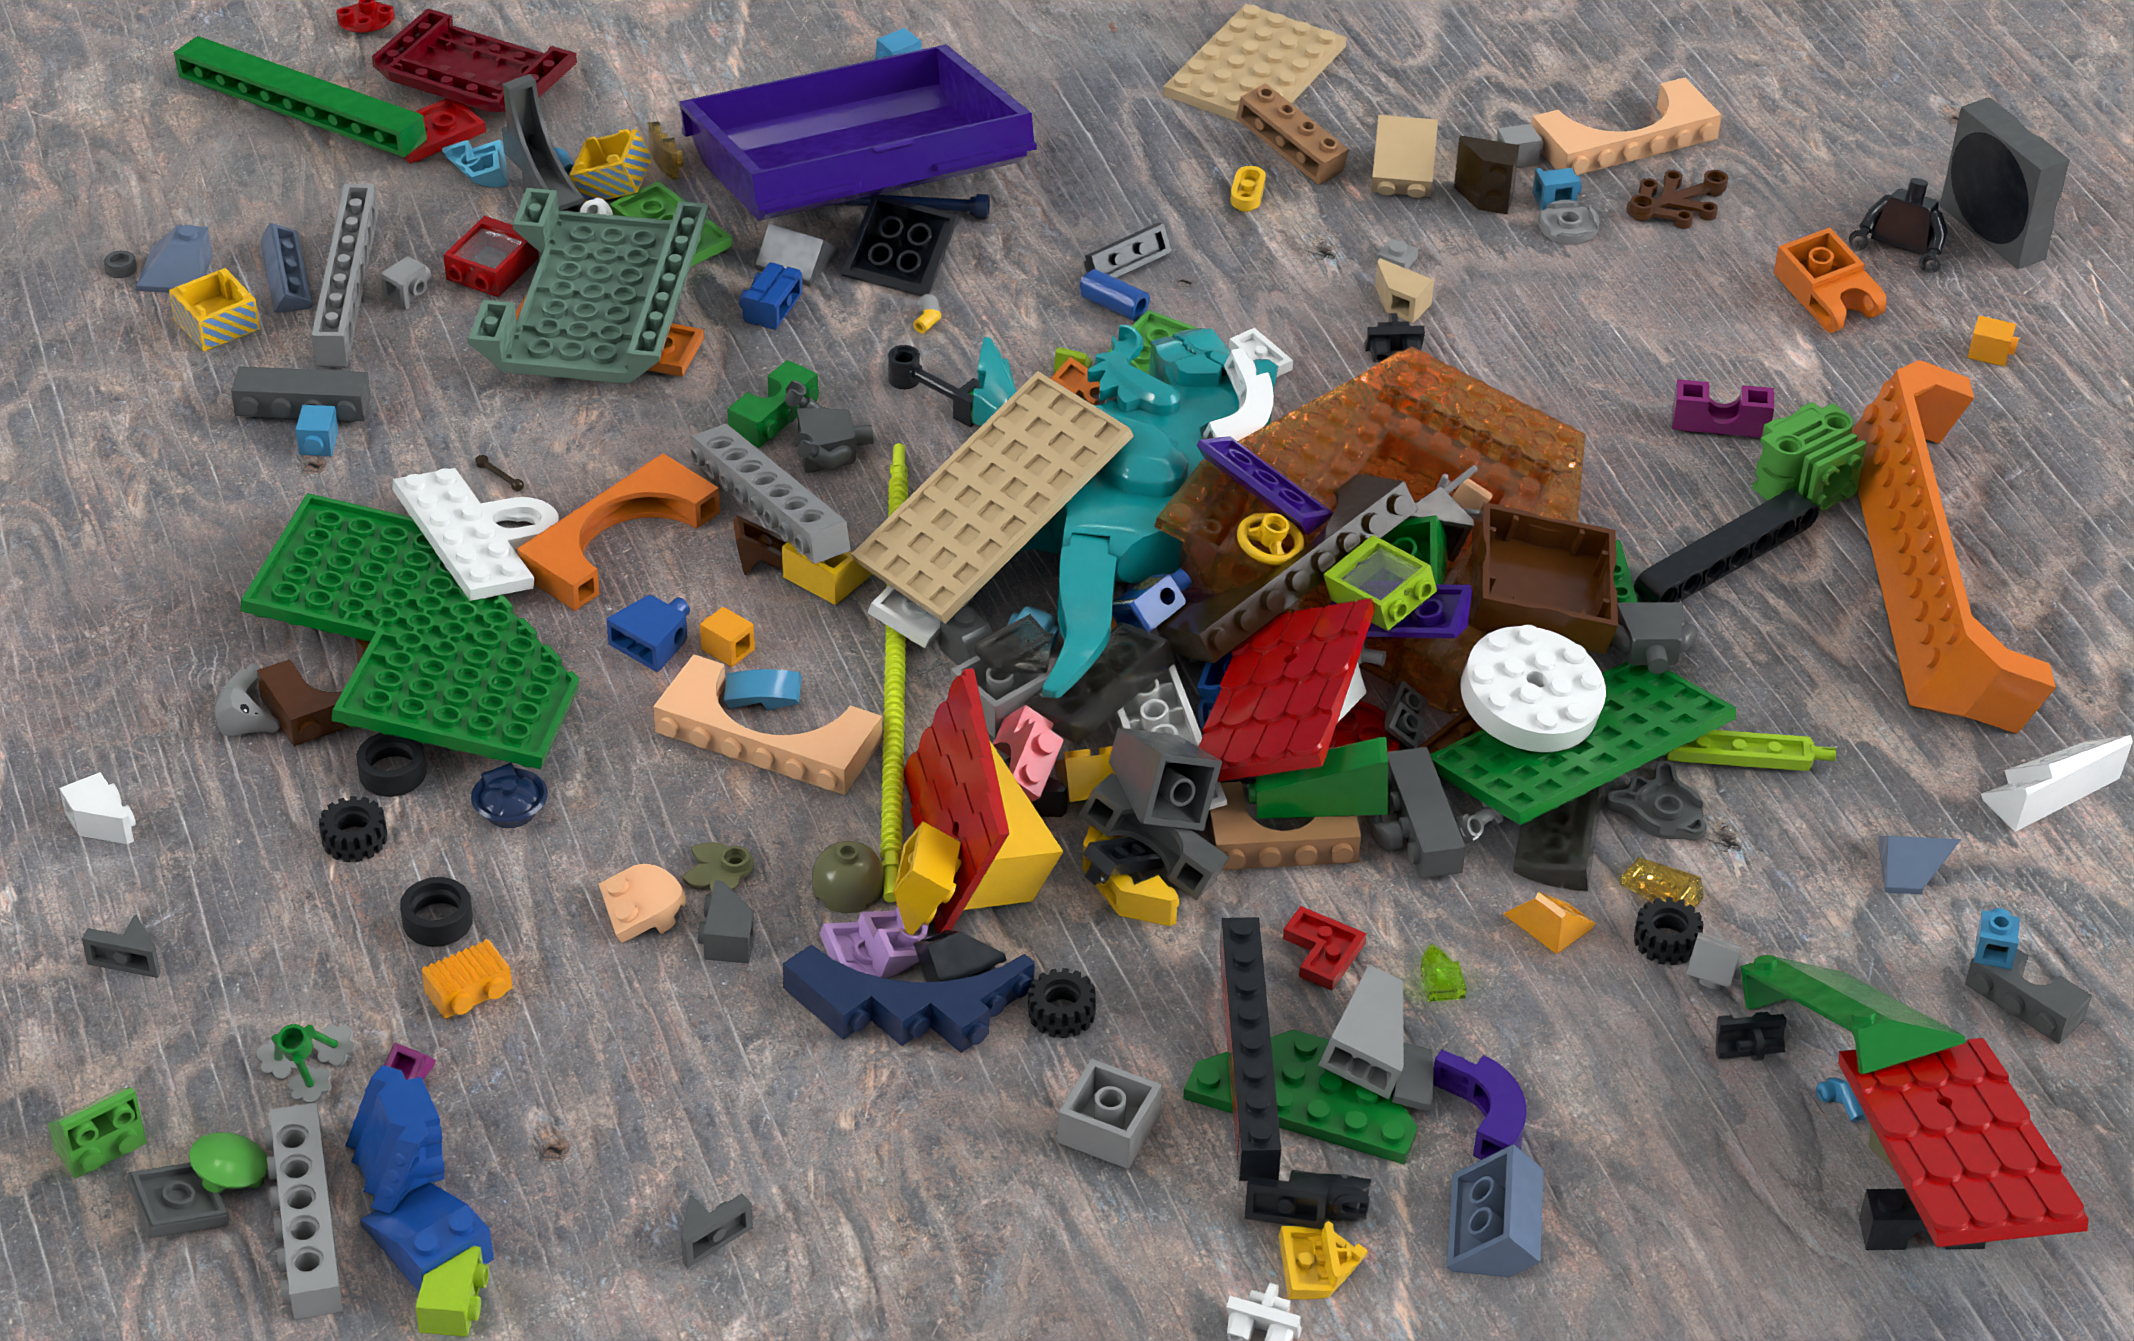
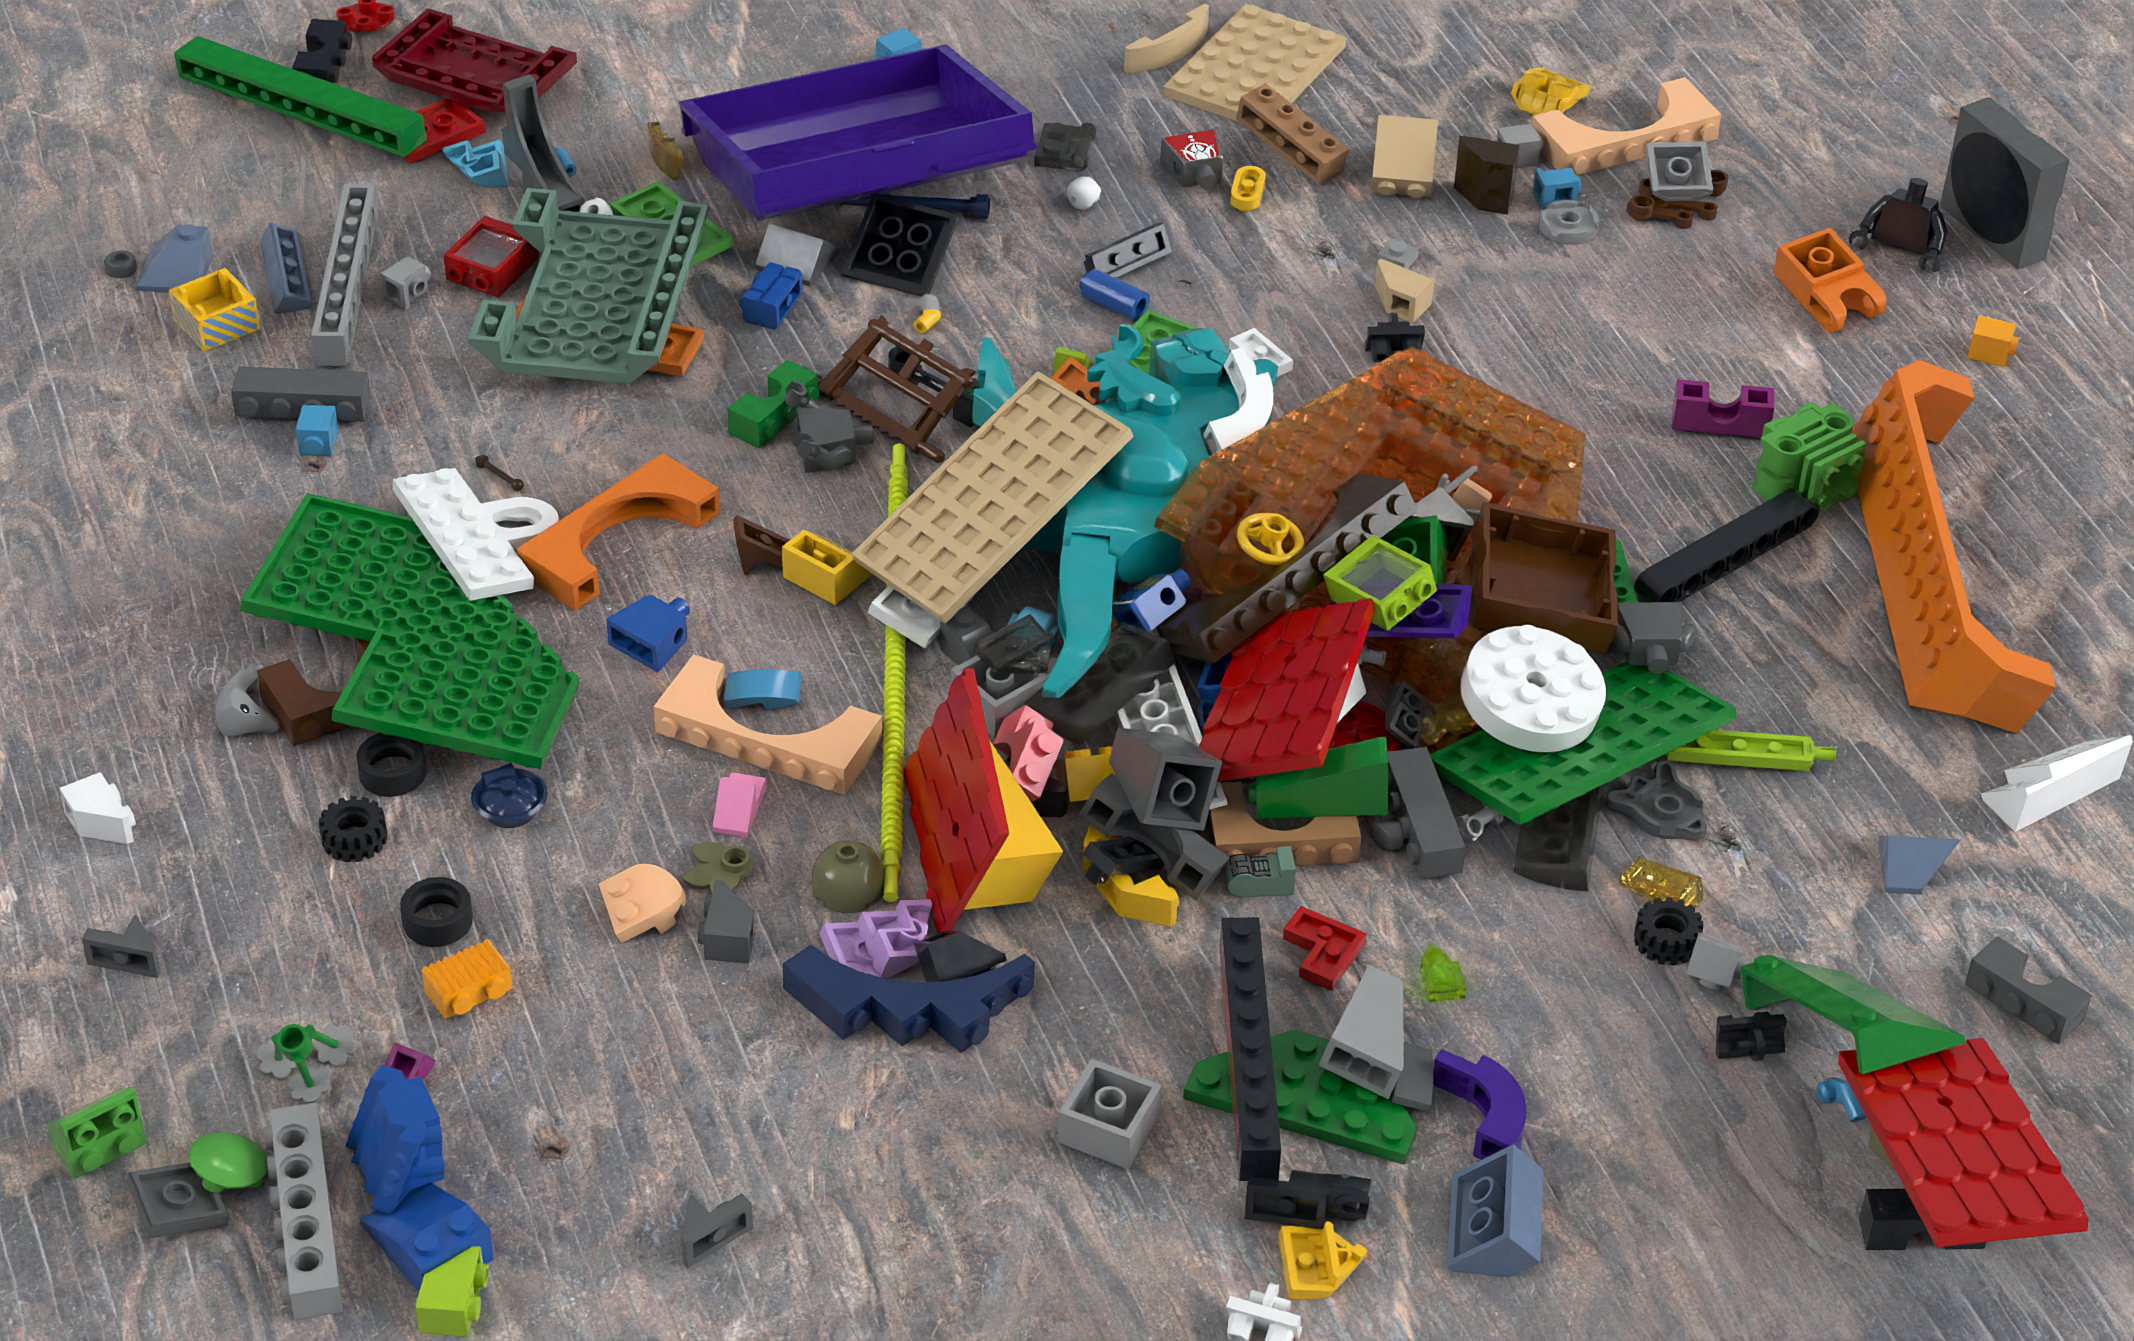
(326, 49): none -> black arch
(611, 165): yellow container -> none
(727, 636): light orange brick -> none
(738, 804): none -> bright pink slope
(771, 493): light grey brick -> none
(925, 875): yellow slope -> none
(937, 407): none -> reddish brown piece
(1056, 142): none -> clear smoke plate
(1062, 1019): black tyre -> none
(1083, 192): none -> white piece
(1150, 54): none -> tan slope
(1193, 158): none -> flat silver torso
(1261, 874): none -> sand green leg
(1265, 482): dark purple slope -> none
(1447, 716): none -> clear yellow plate
(1547, 91): none -> yellow slope
(1551, 921): light orange slope -> none
(1678, 170): none -> light grey slope
(1999, 929): dark azure brick -> none

